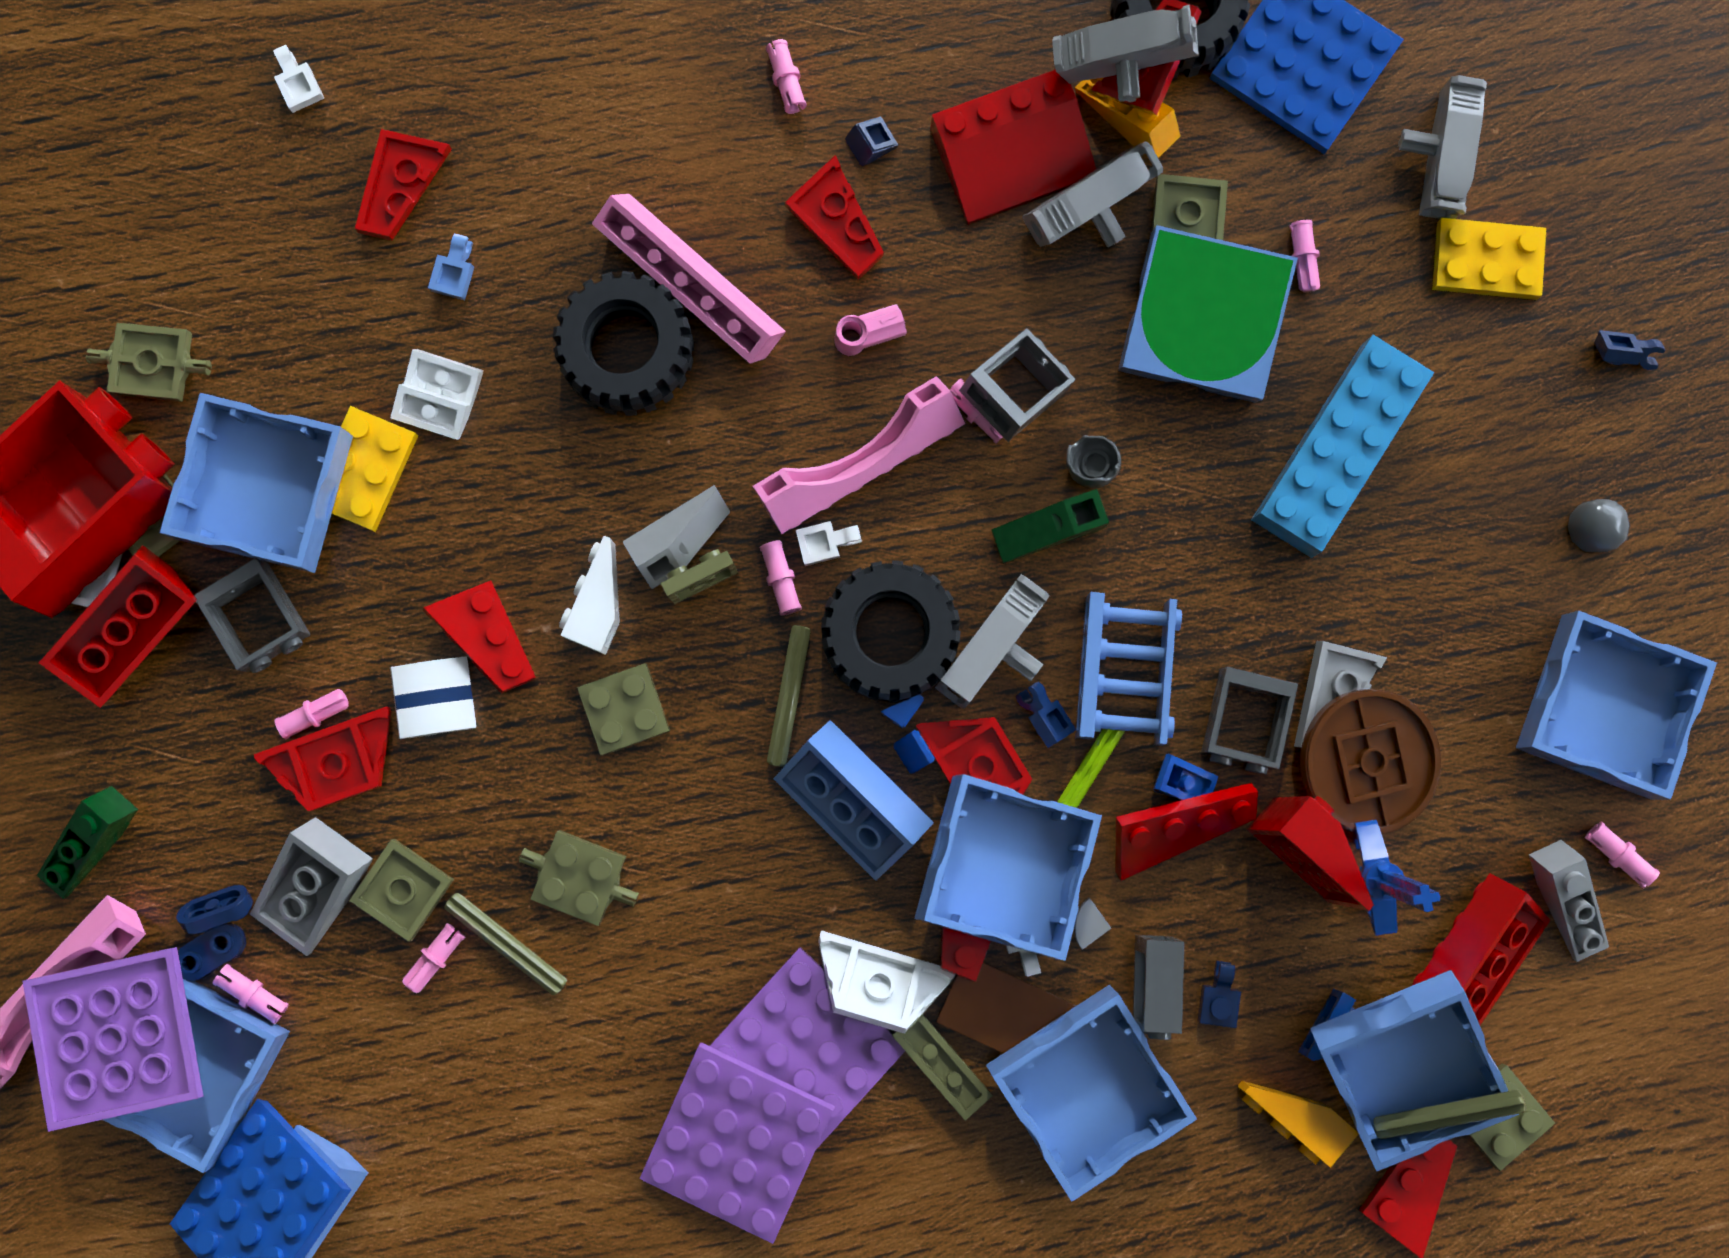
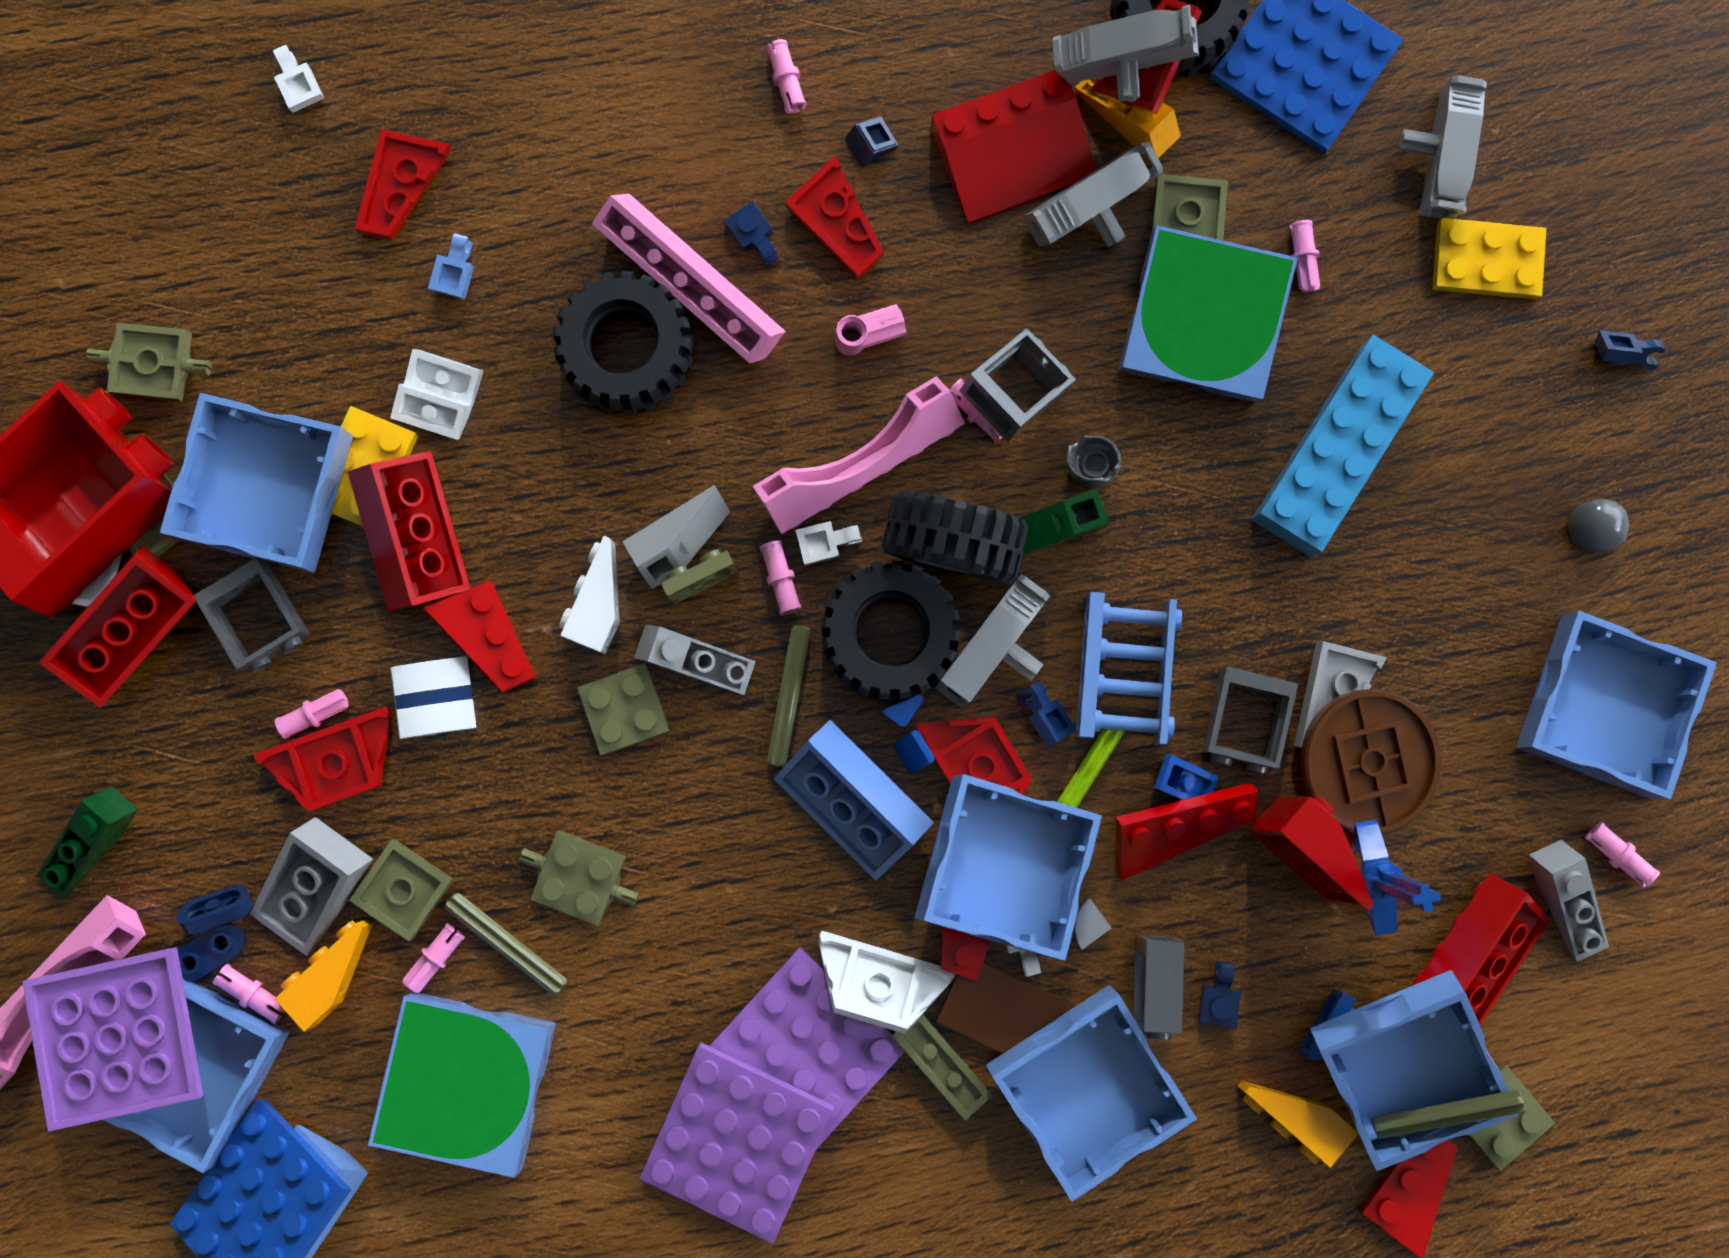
(323, 985): none -> light orange slope
(409, 530): none -> red slope
(462, 1084): none -> green tile
(694, 659): none -> light grey slope
(751, 230): none -> dark blue plate
(955, 536): none -> black tyre

